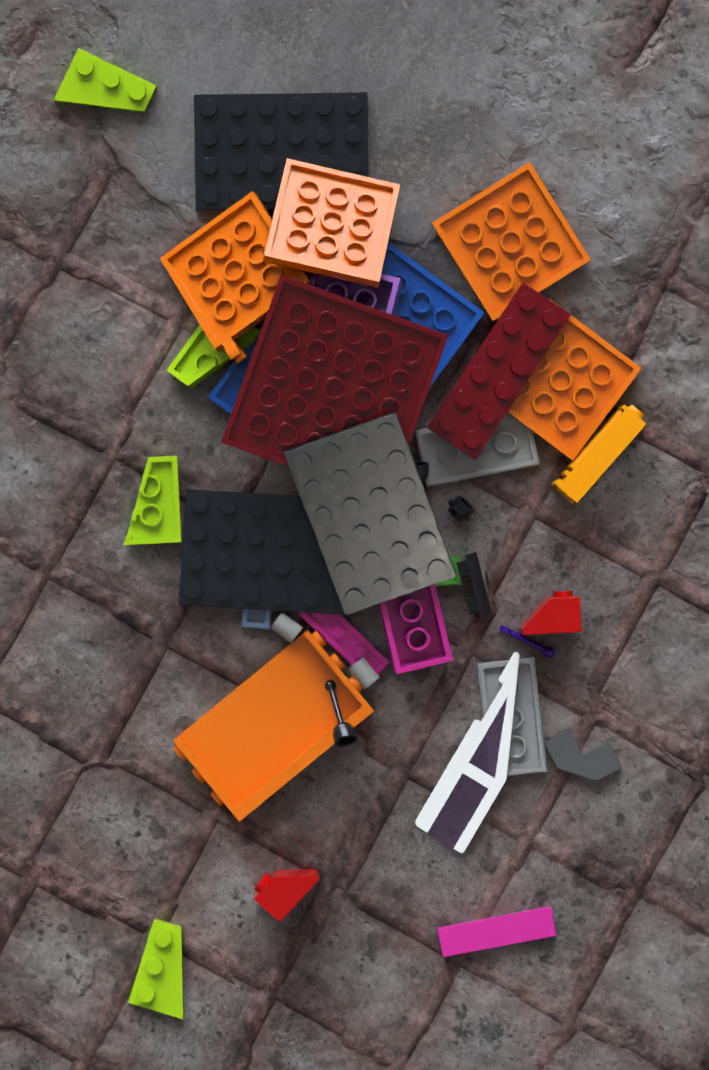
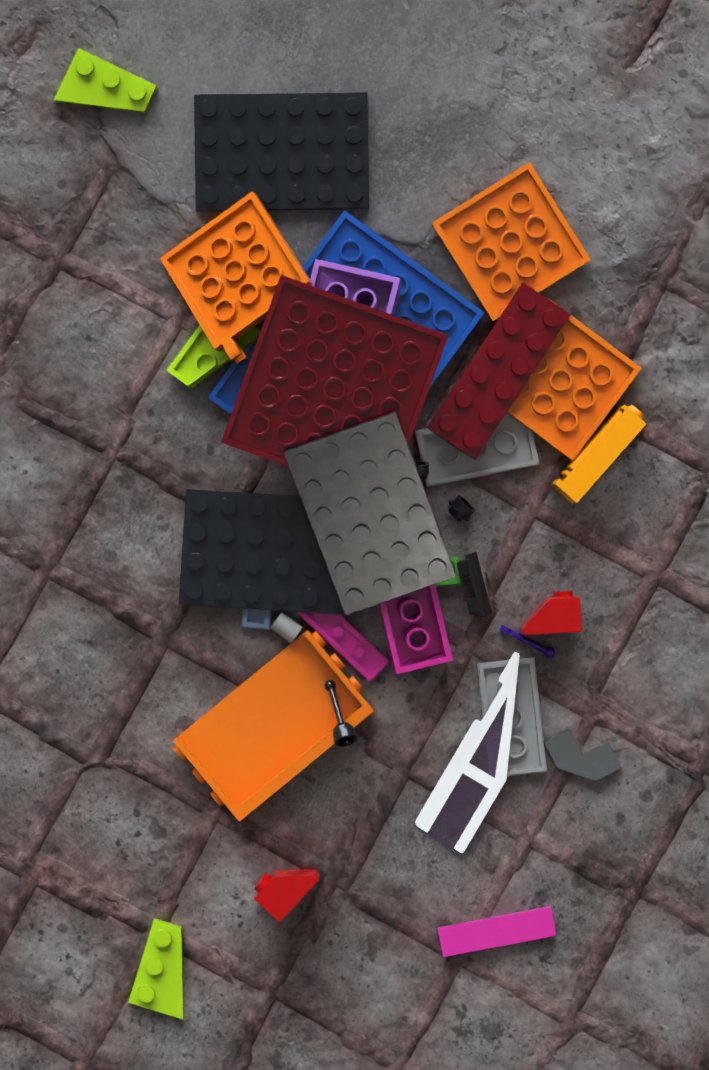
(157, 507): lime wing -> none
(331, 223): plate -> none
(363, 673): light grey hinge -> none

